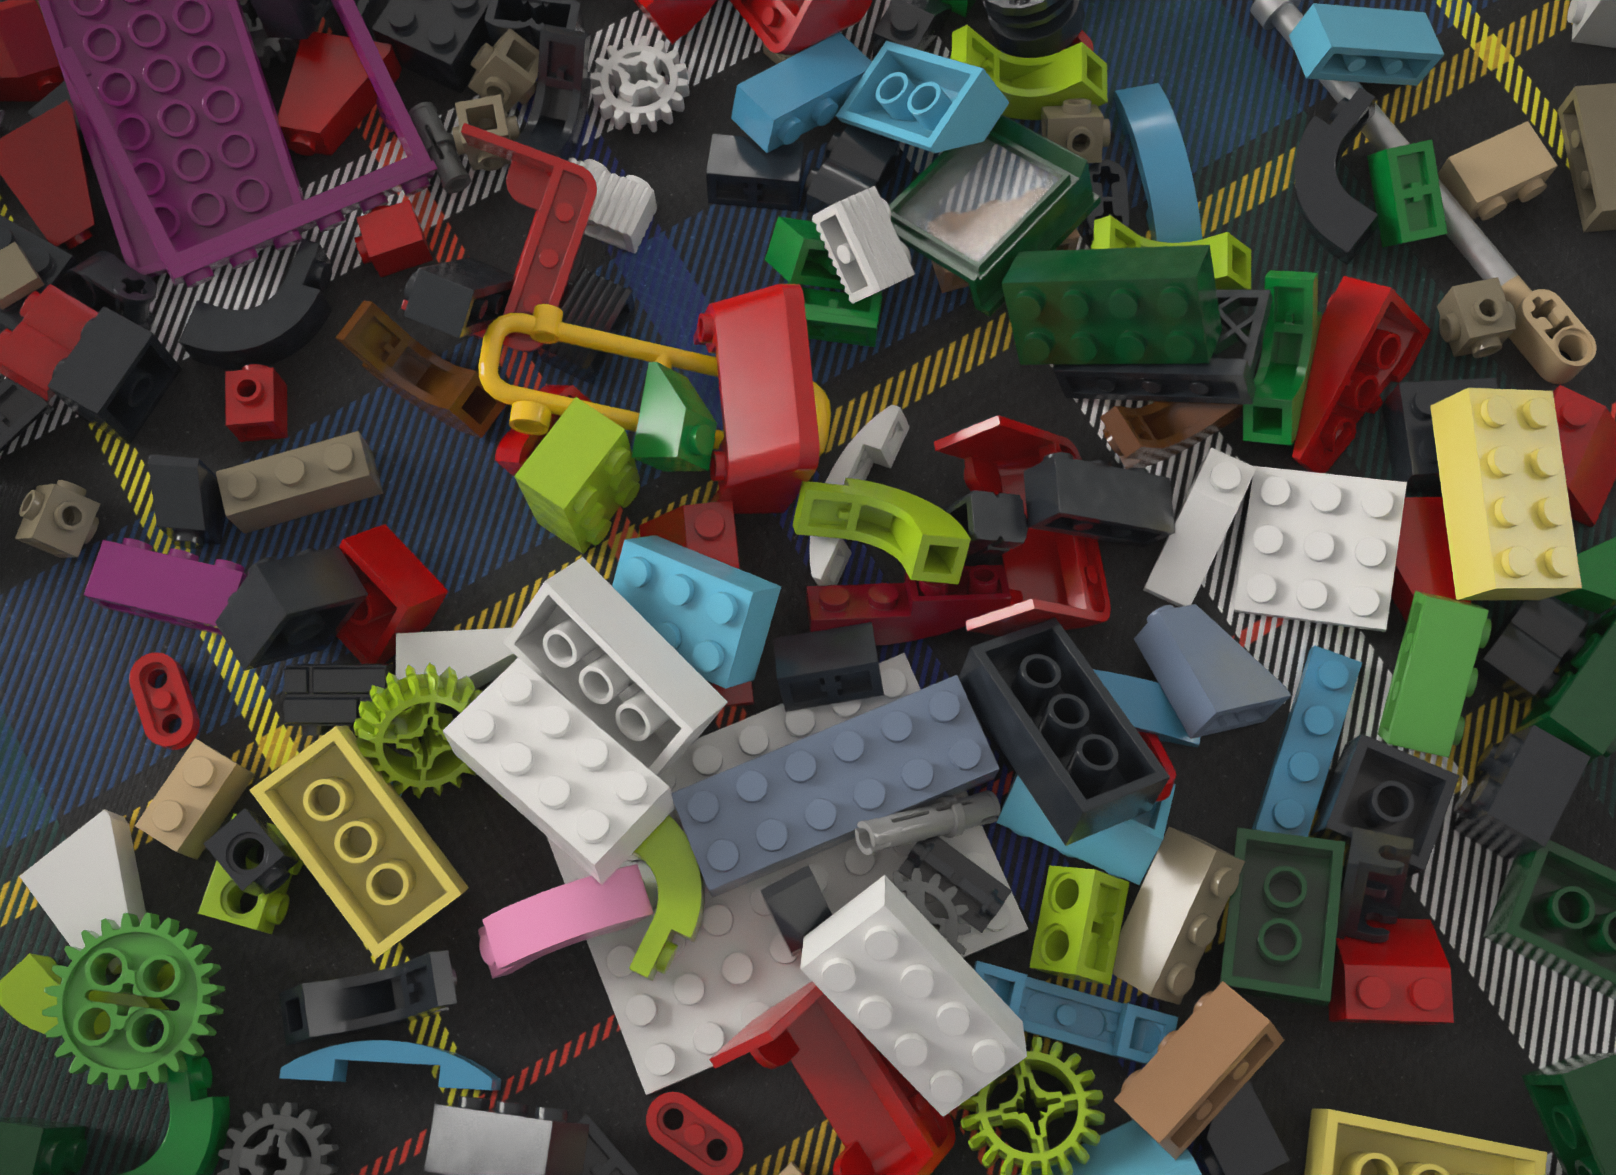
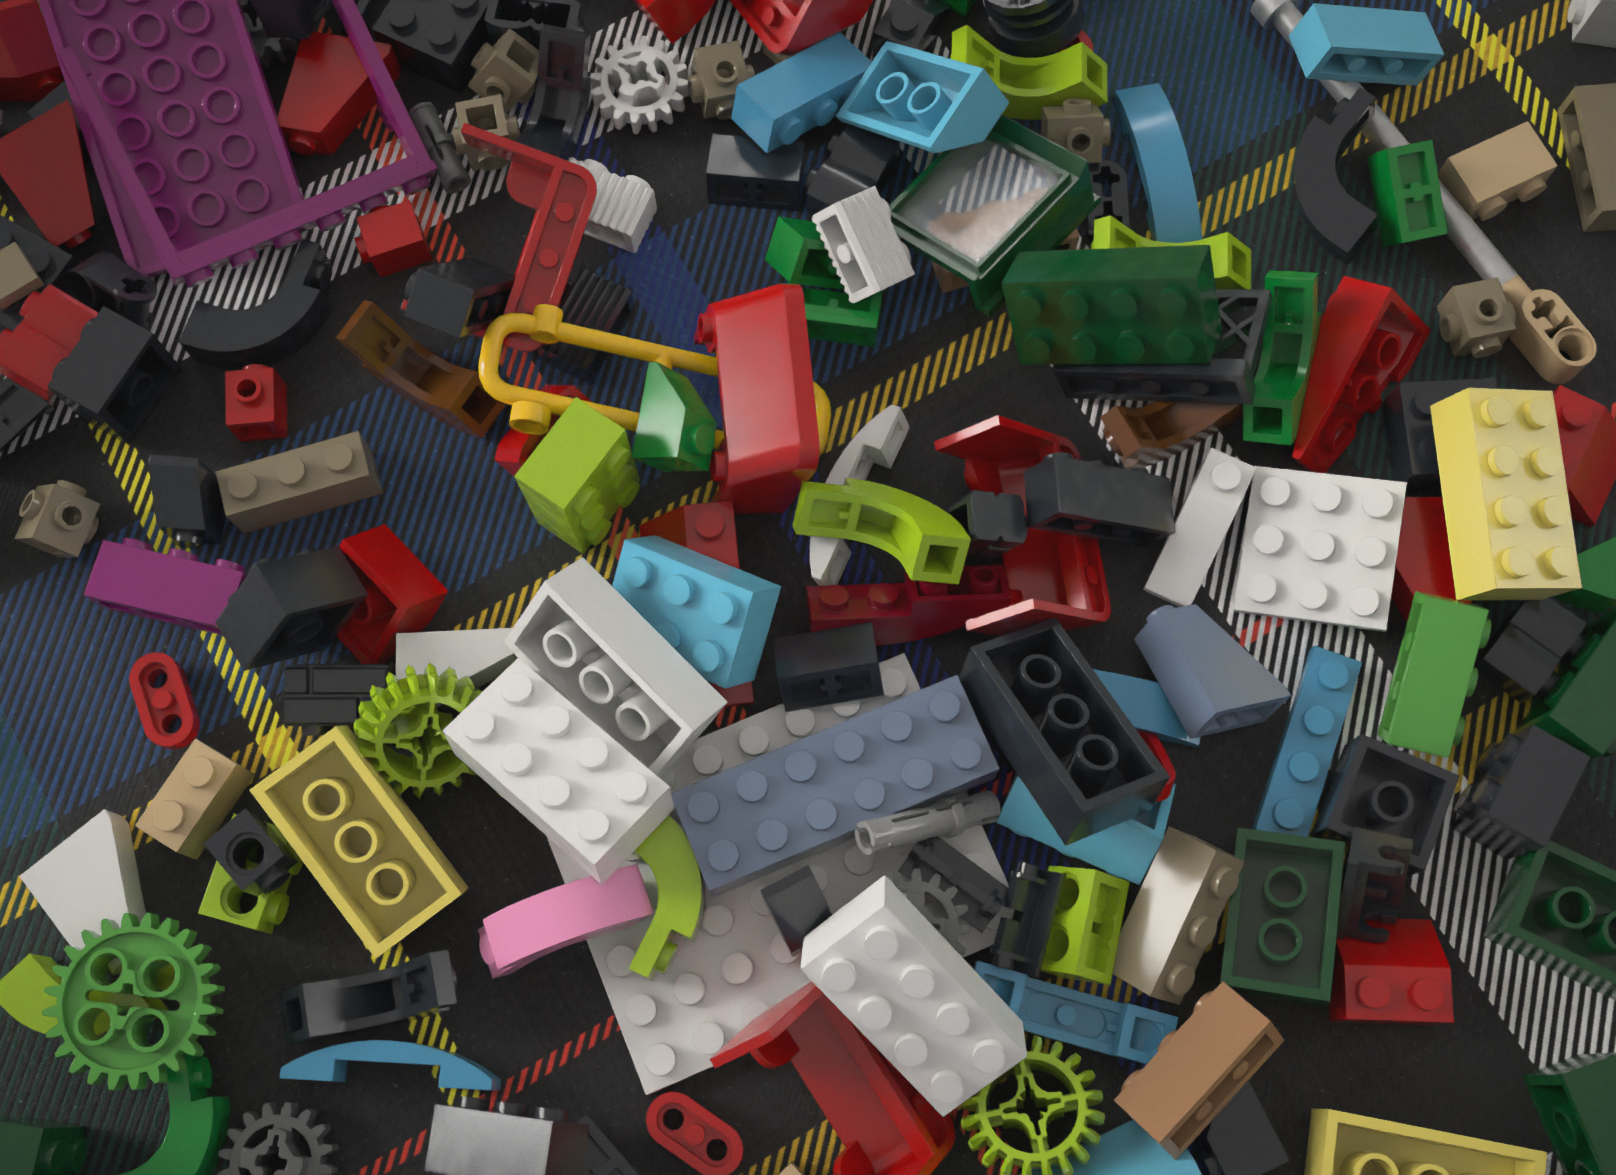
(715, 77): none -> dark tan brick
(1024, 939): none -> black hinge

